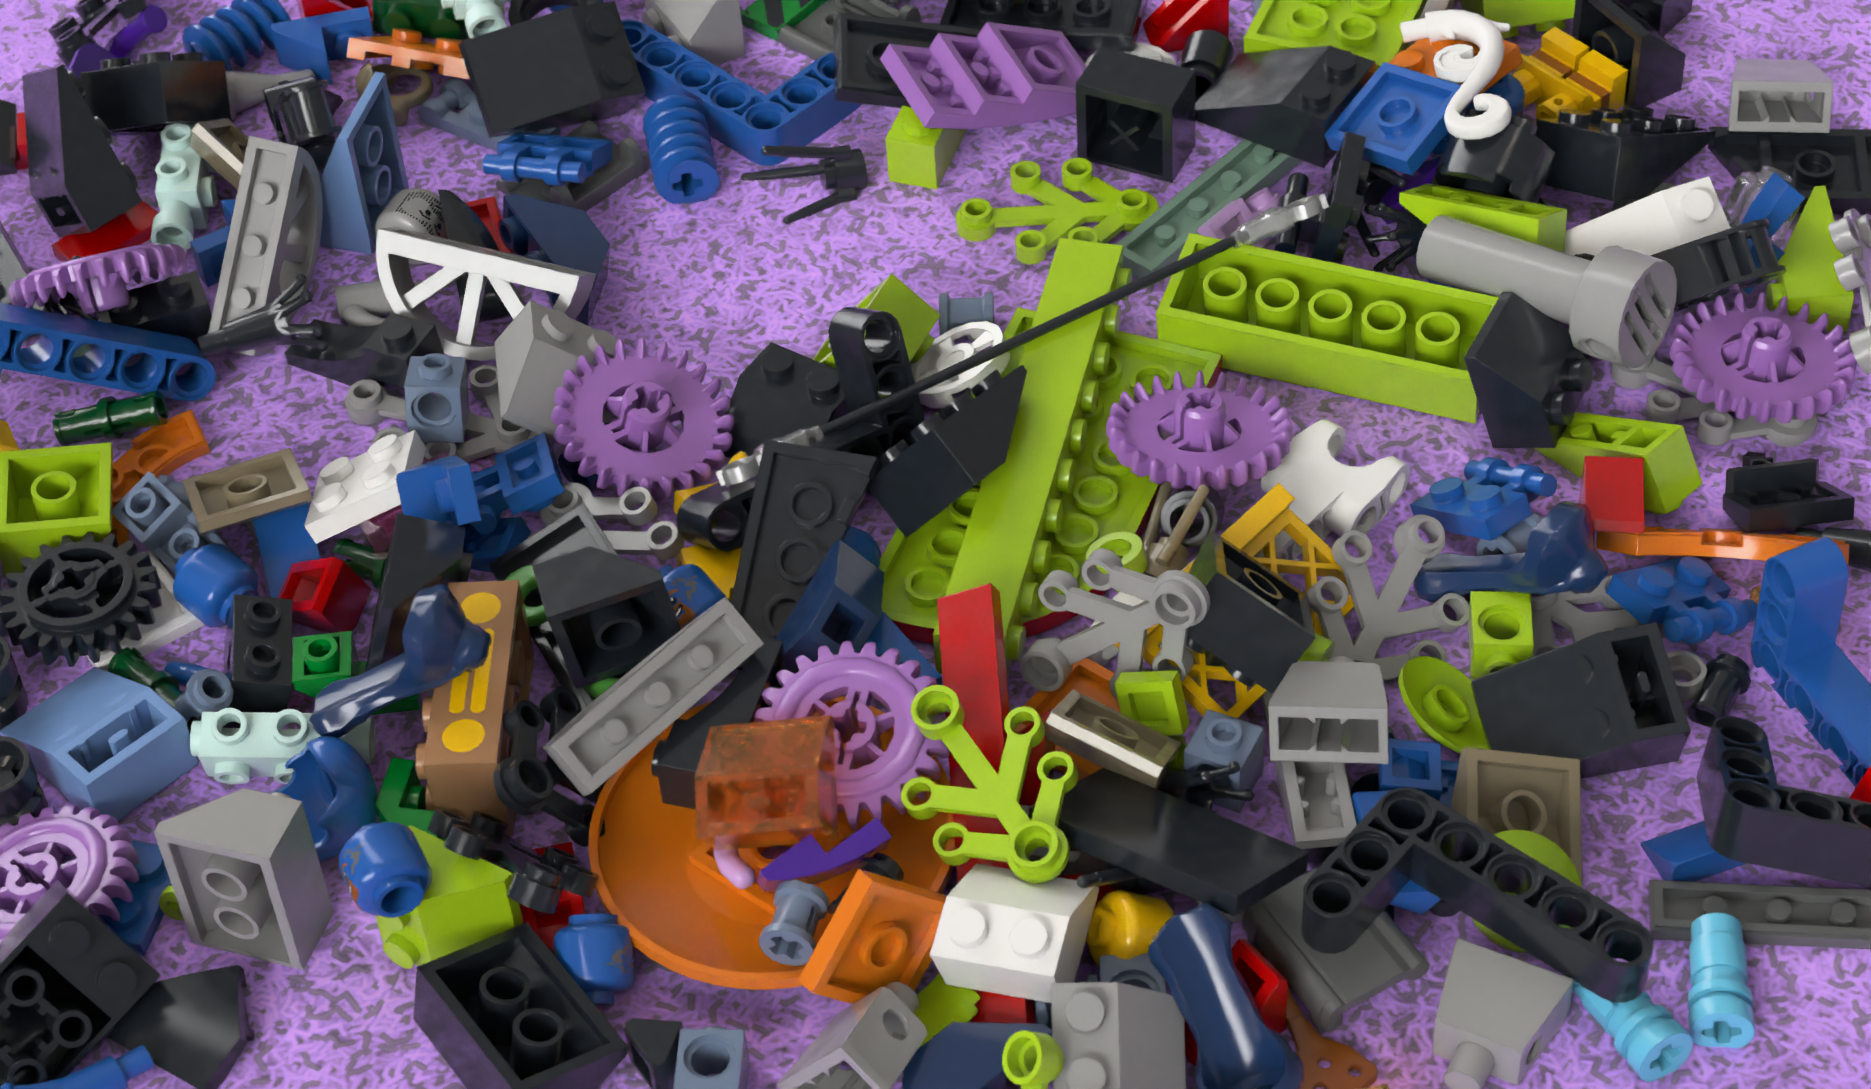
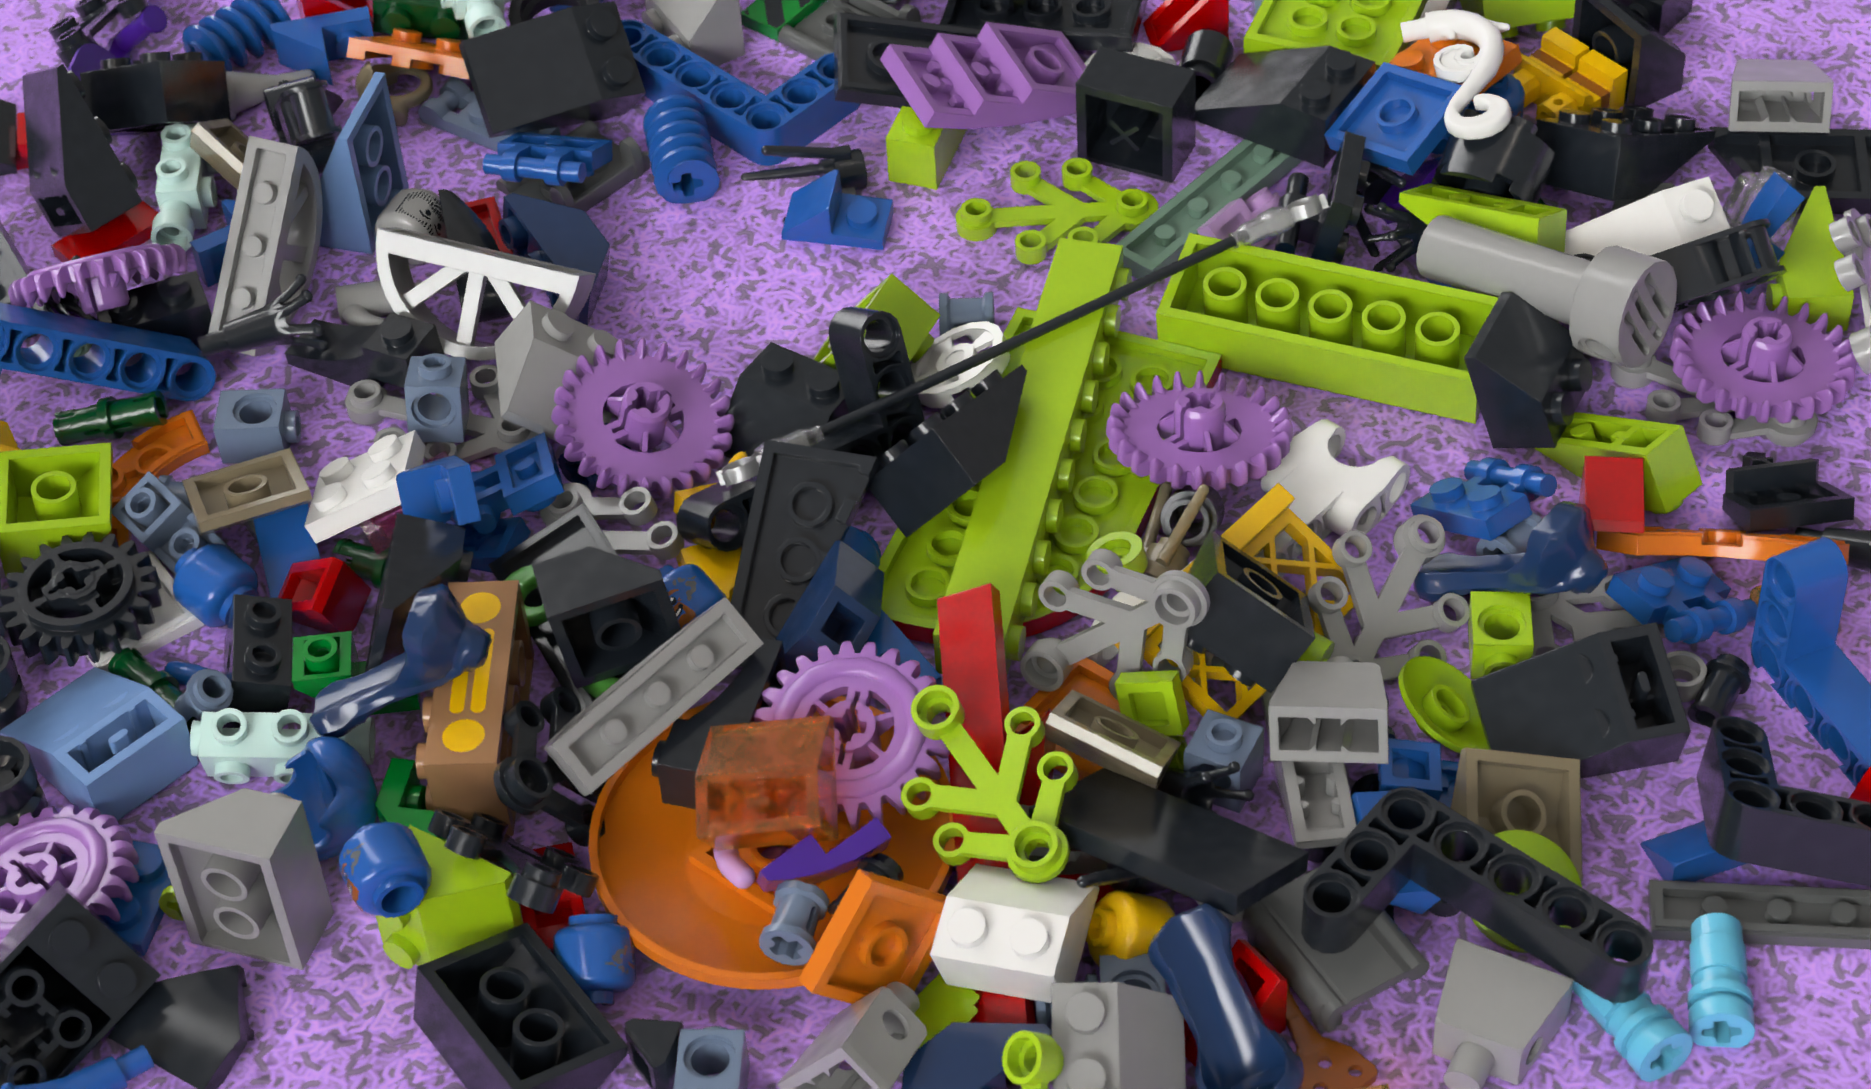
(254, 424): none -> sand blue brick
(830, 217): none -> blue slope

